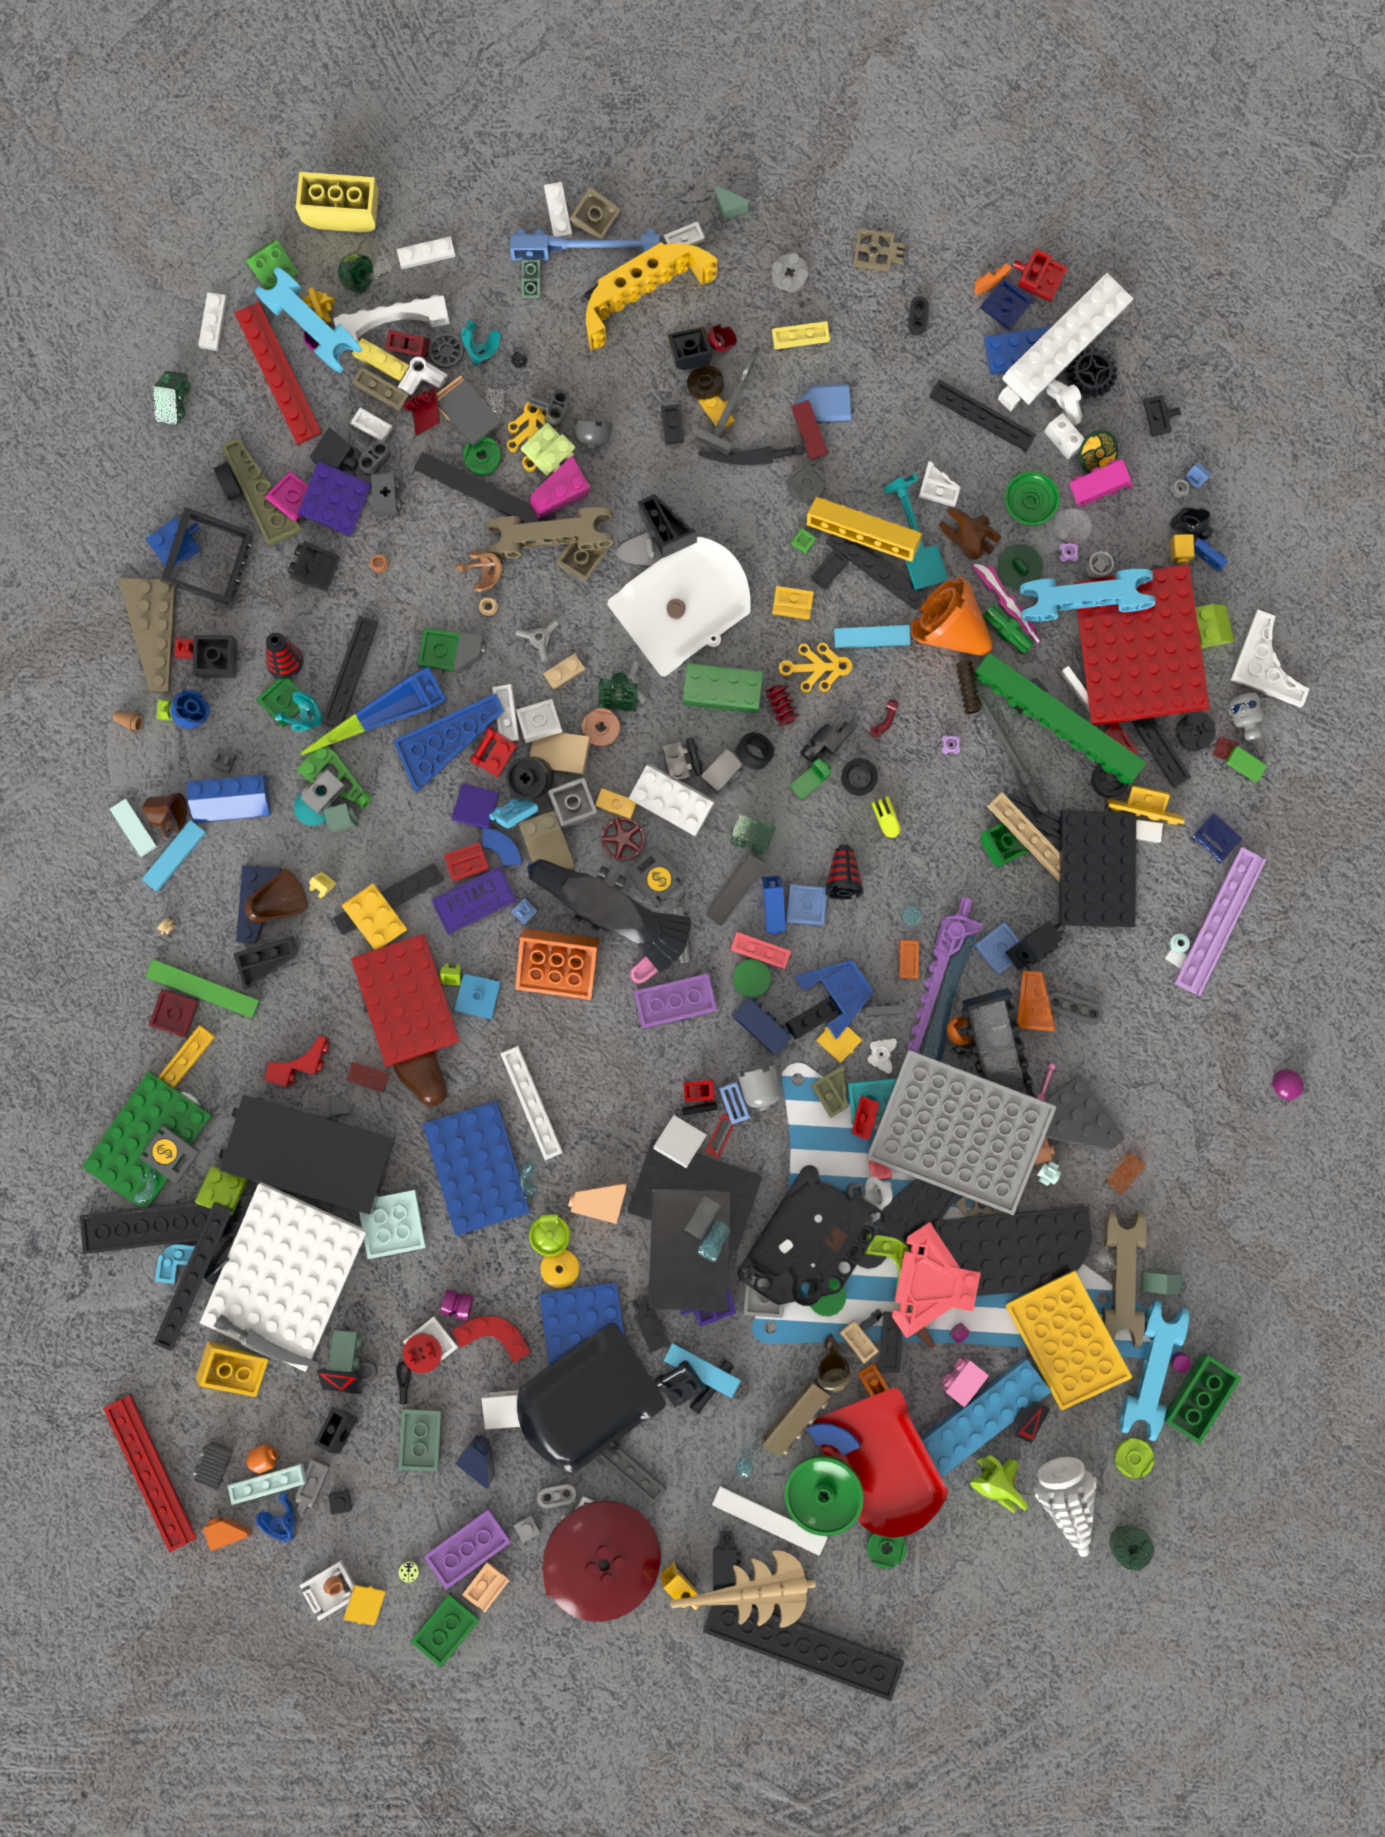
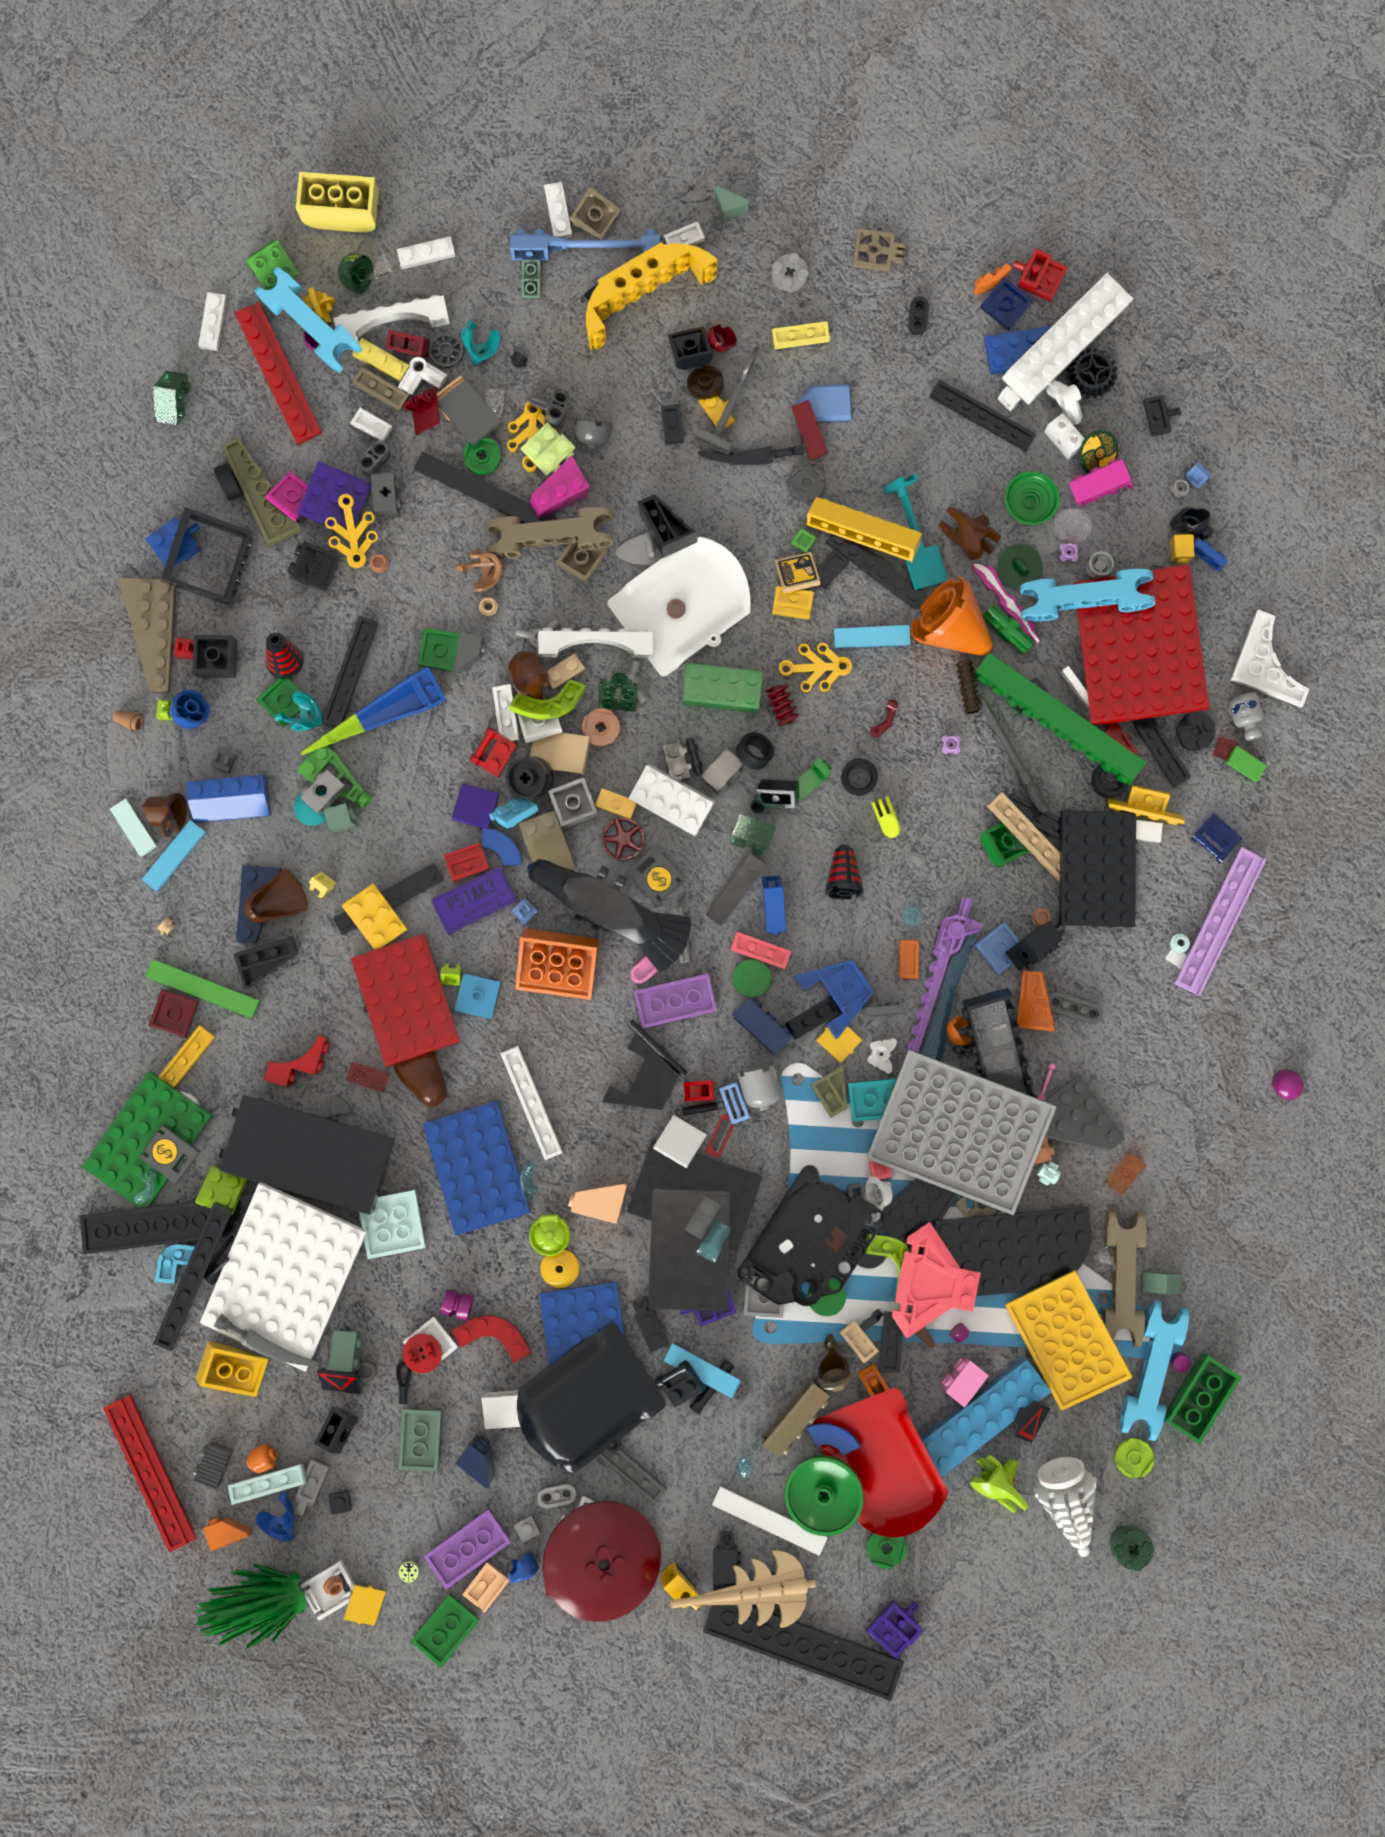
(263, 1601): none -> green plant
(334, 452): black torso -> none
(351, 533): none -> yellow plant
(438, 743): blue wing -> none
(523, 1568): none -> blue hair
(528, 674): none -> reddish brown piece
(550, 708): none -> lime plate
(636, 643): none -> white arch
(651, 1084): none -> black wing
(657, 1048): none -> black bar
(775, 794): none -> black hinge
(797, 572): none -> tile
(806, 905): medium blue tile -> none
(827, 740): black plate -> none
(865, 1117): red plate -> none
(895, 1627): none -> dark purple plate
(938, 487): white wing -> none
(1040, 917): none -> nougat plate
(1213, 625): lime slope -> none

